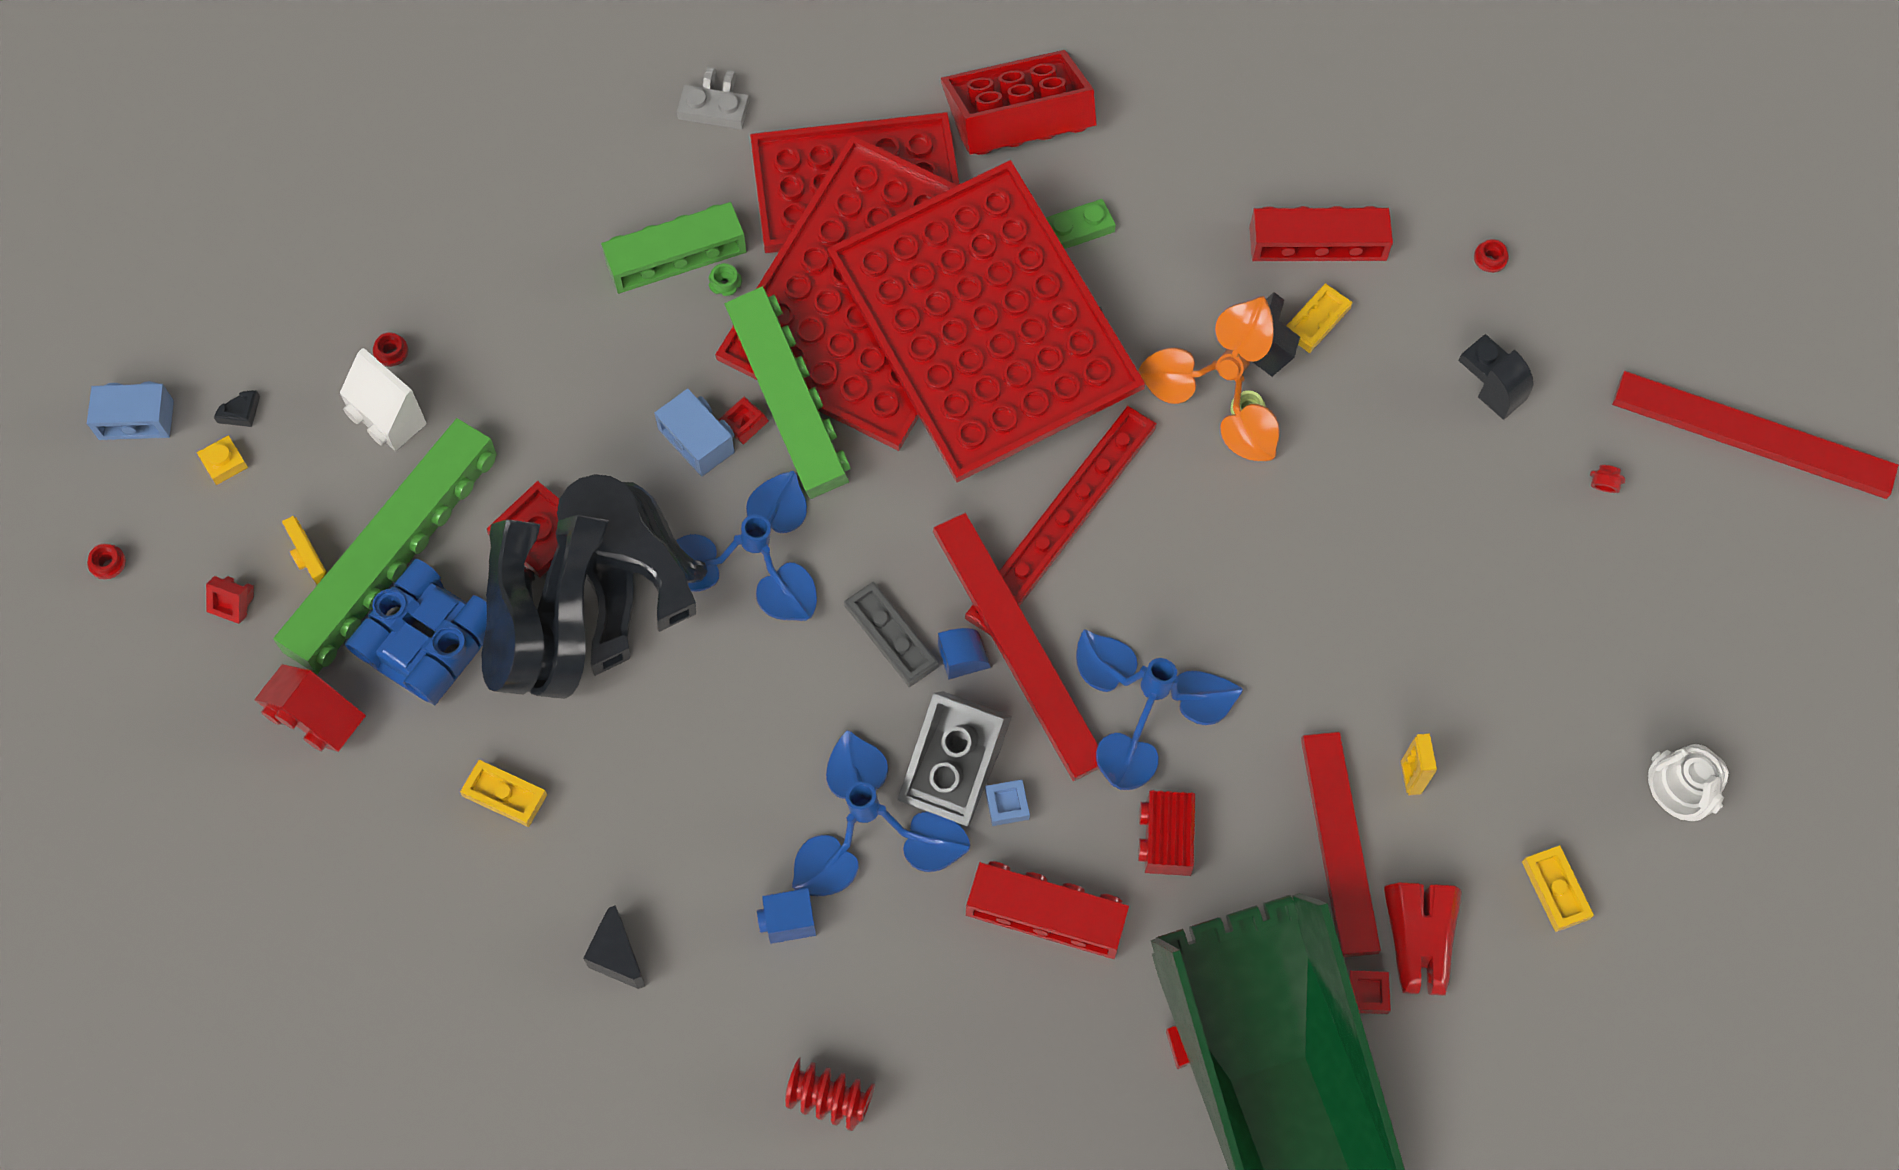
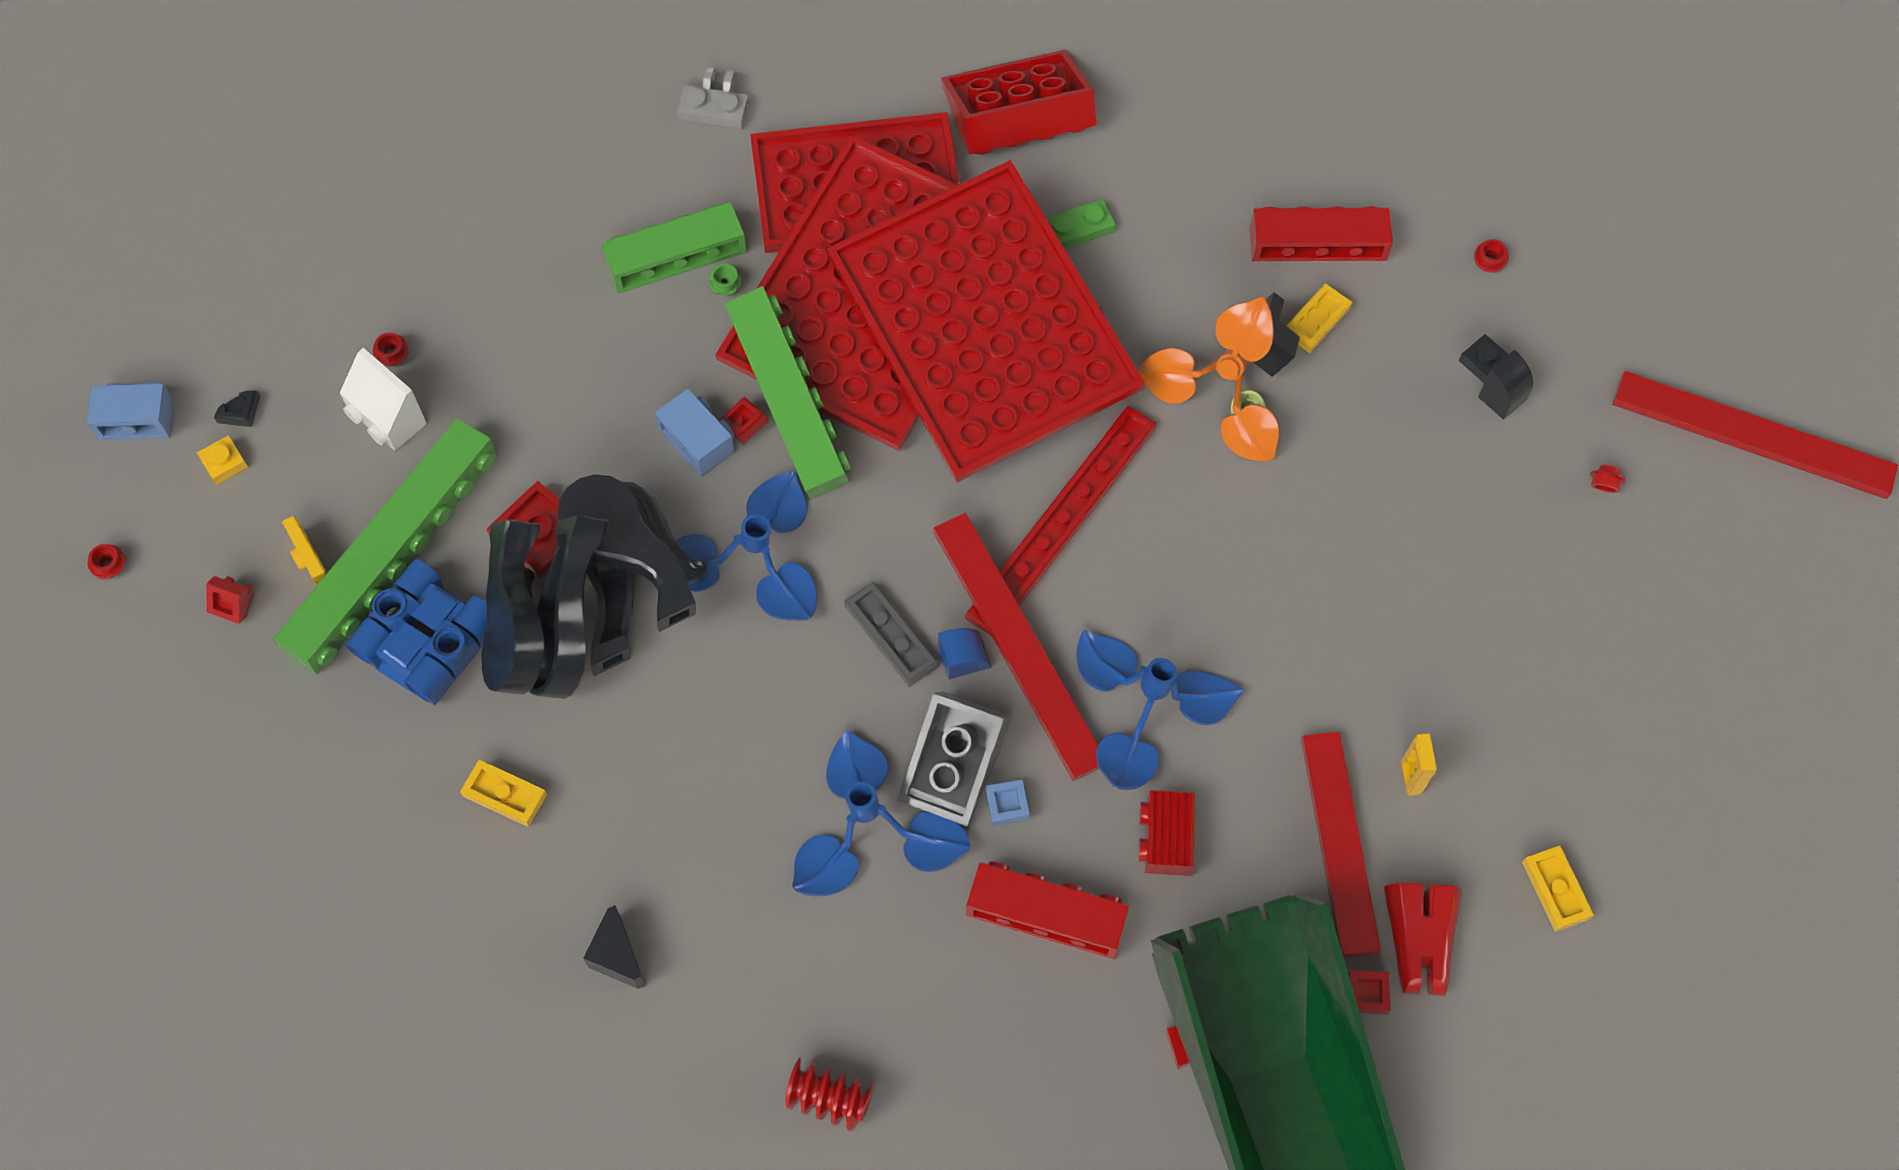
(306, 701): red brick -> none
(787, 916): blue brick -> none
(1688, 781): white helmet -> none

